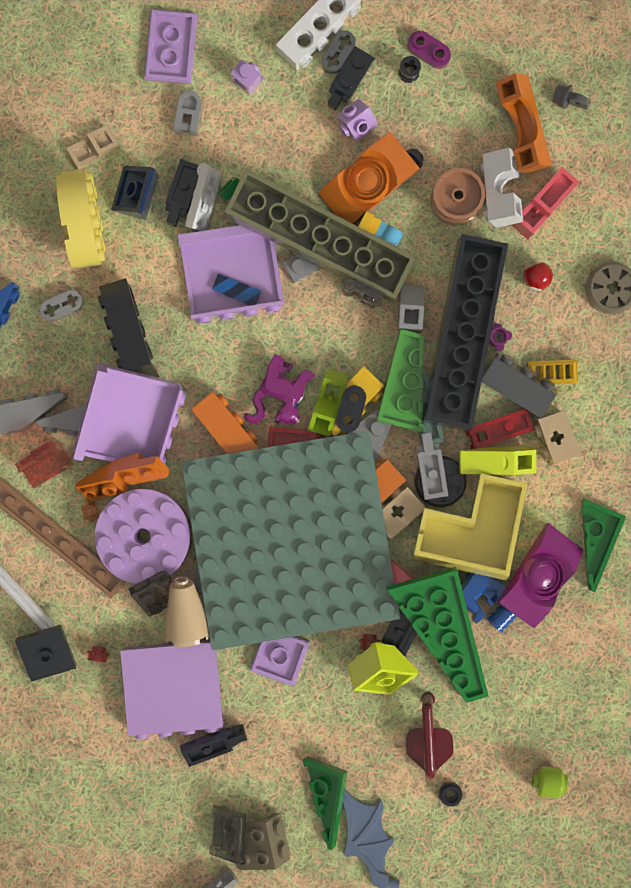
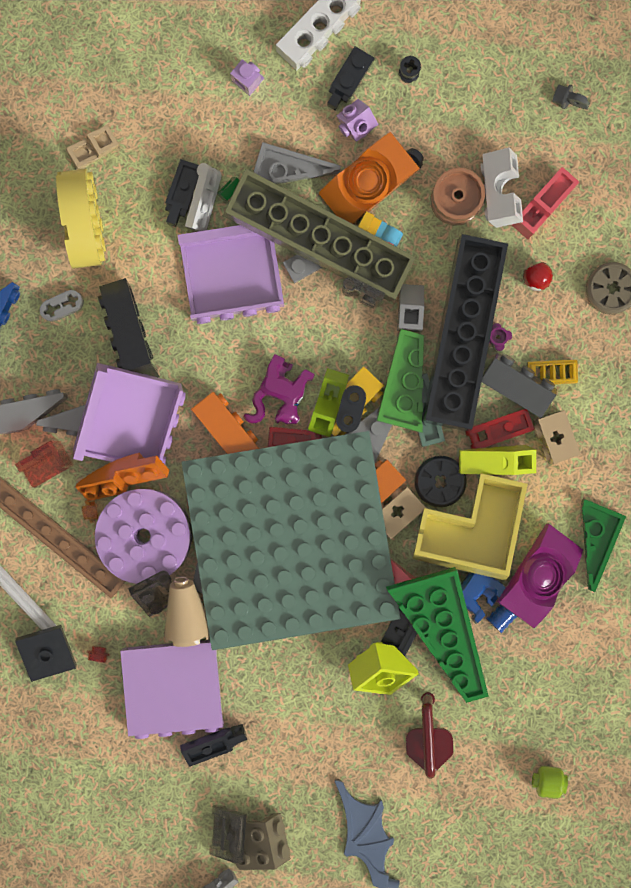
(135, 191): slope -> none
(171, 46): lavender tile -> none
(188, 105): light grey plate -> none
(236, 290): clear blue sticker -> none
(280, 659): lavender tile -> none
(287, 166): none -> light grey wing
(328, 792): green wing -> none
(334, 49): dark grey beam -> none
(367, 640): clear red plate -> none
(427, 51): magenta plate -> none
(431, 468): light grey hinge -> none
(453, 801): black plate -> none
(518, 99): orange arch -> none

